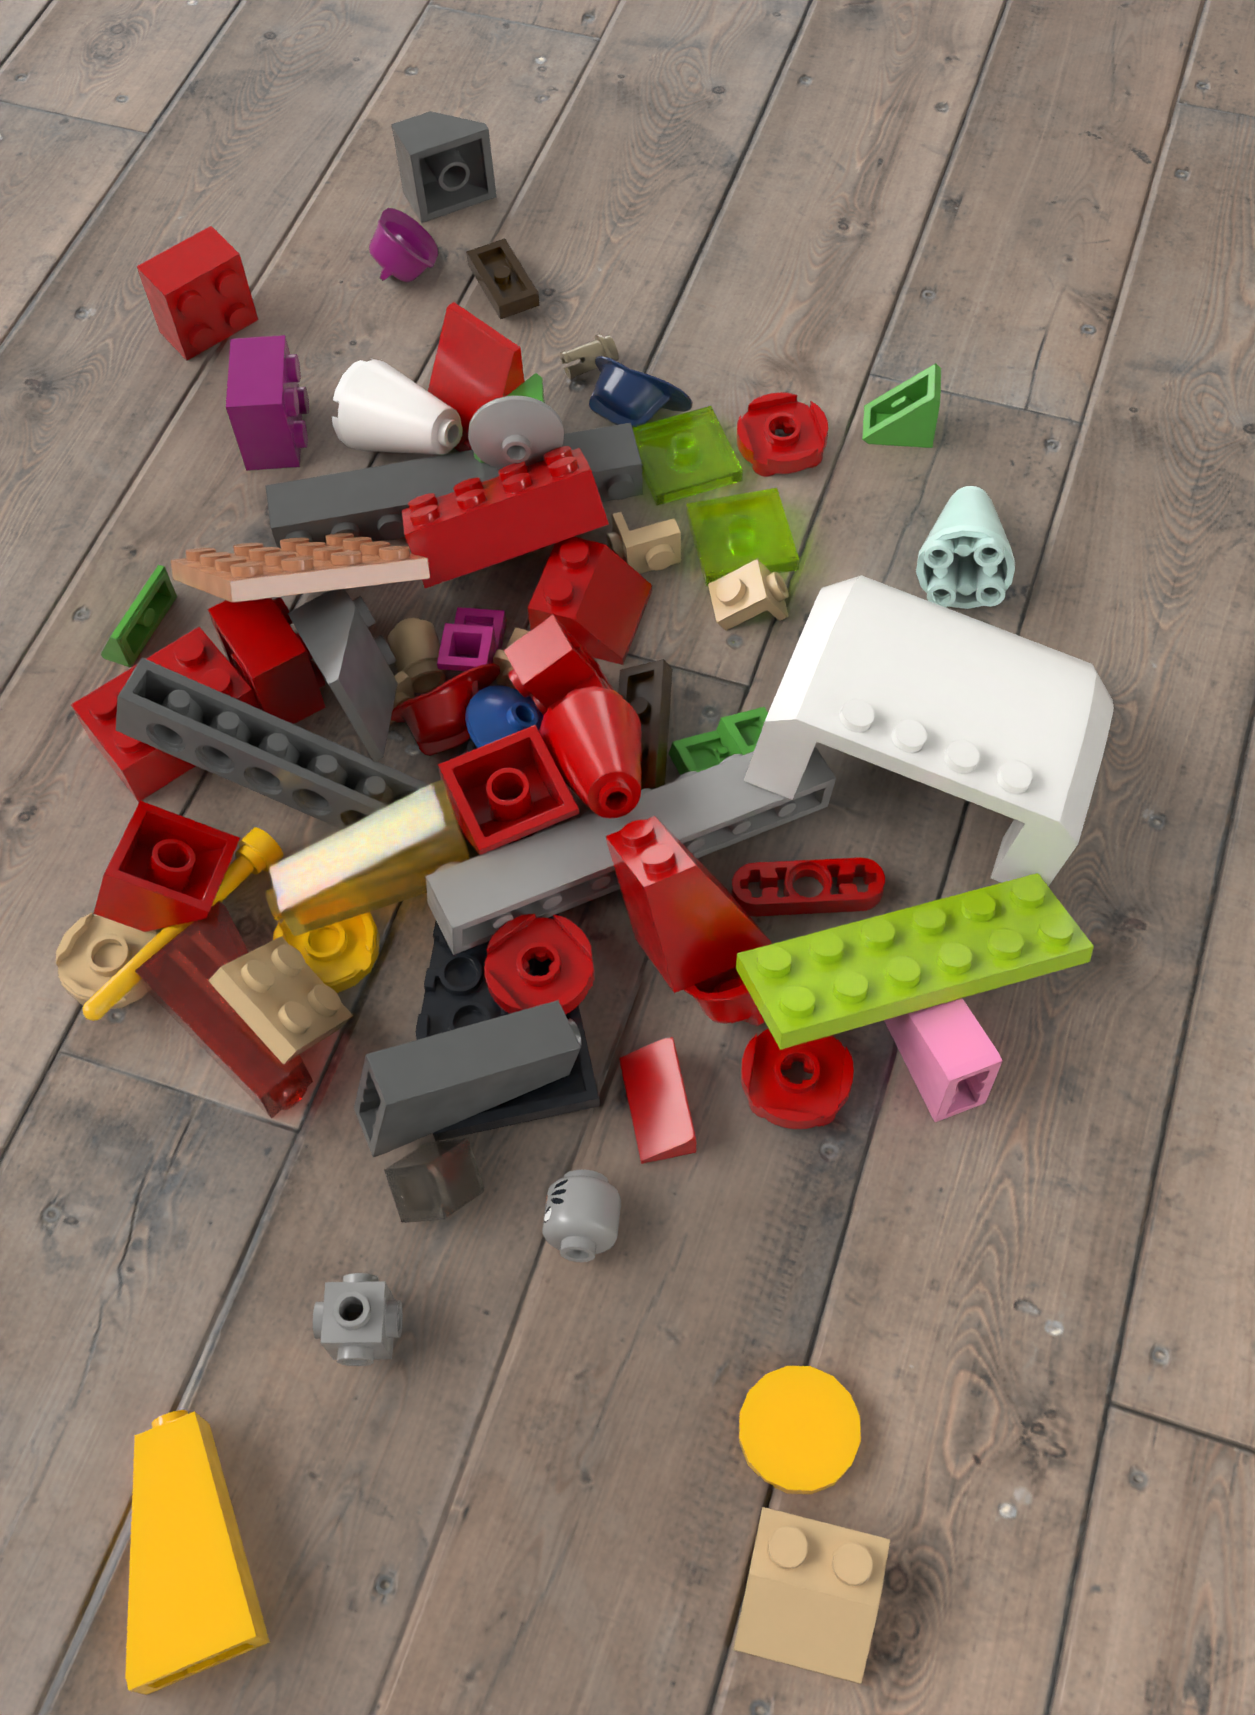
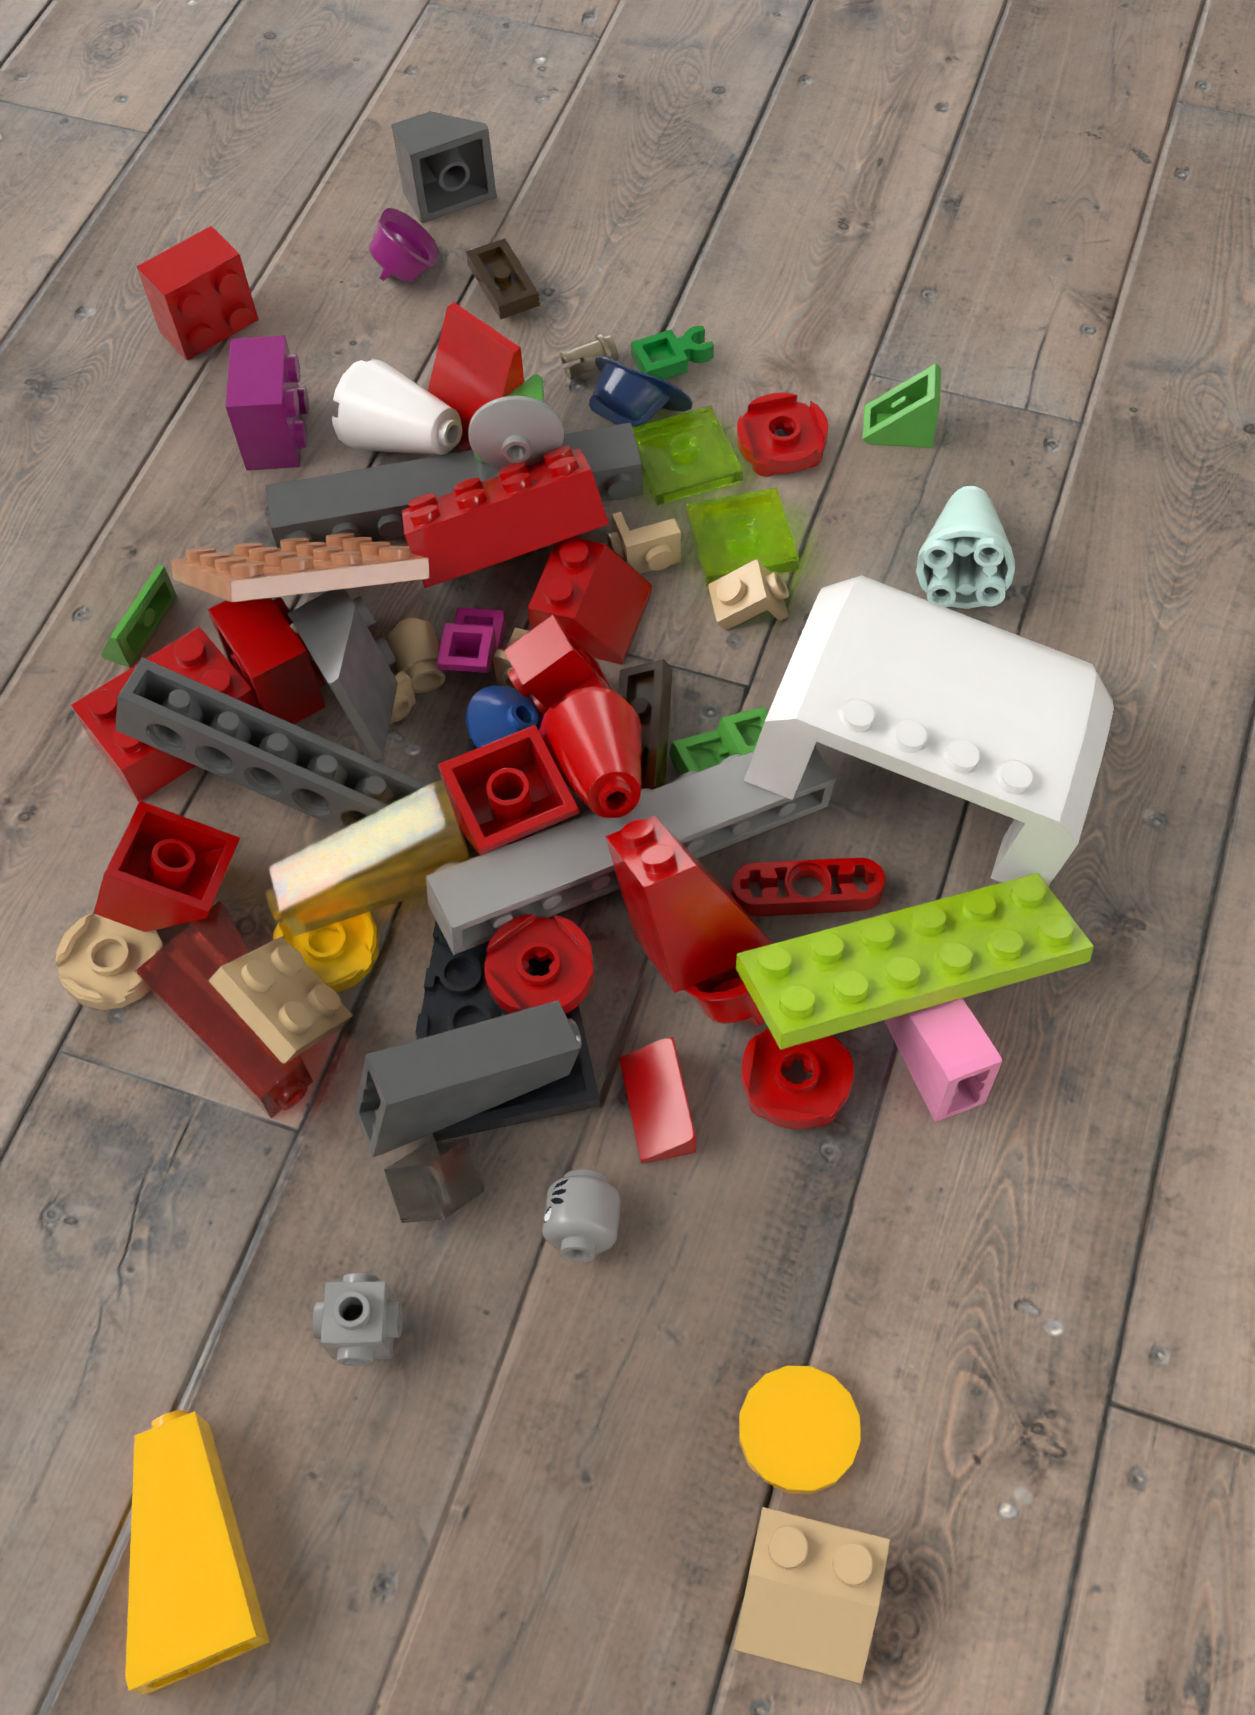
(256, 853): yellow piece -> none
(439, 715): red piece -> none
(668, 356): none -> green plate

